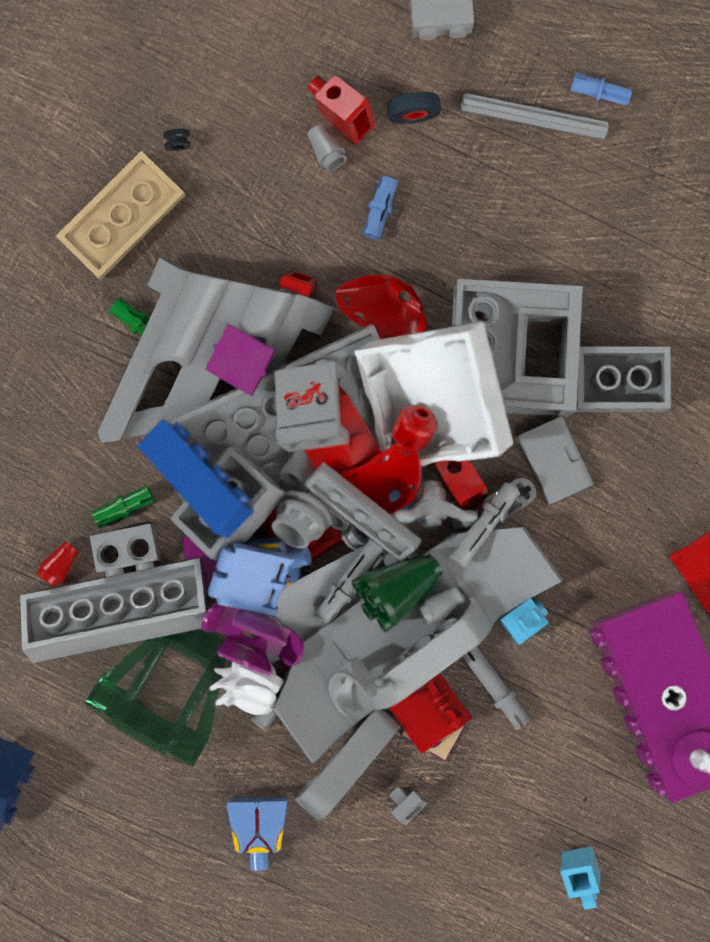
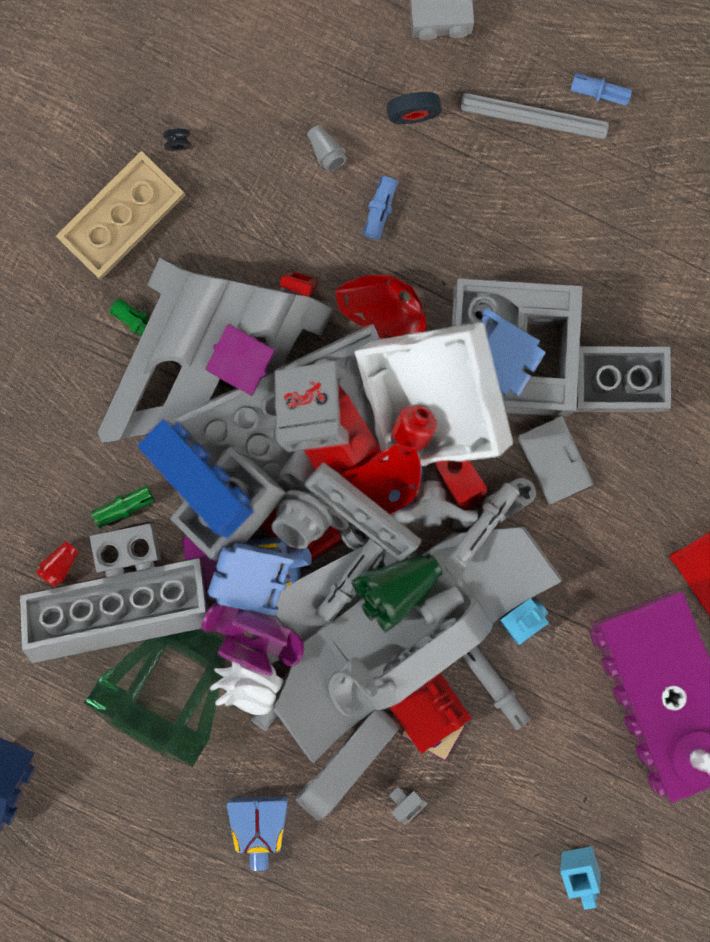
(343, 107): red torso -> none
(511, 352): none -> medium blue plate

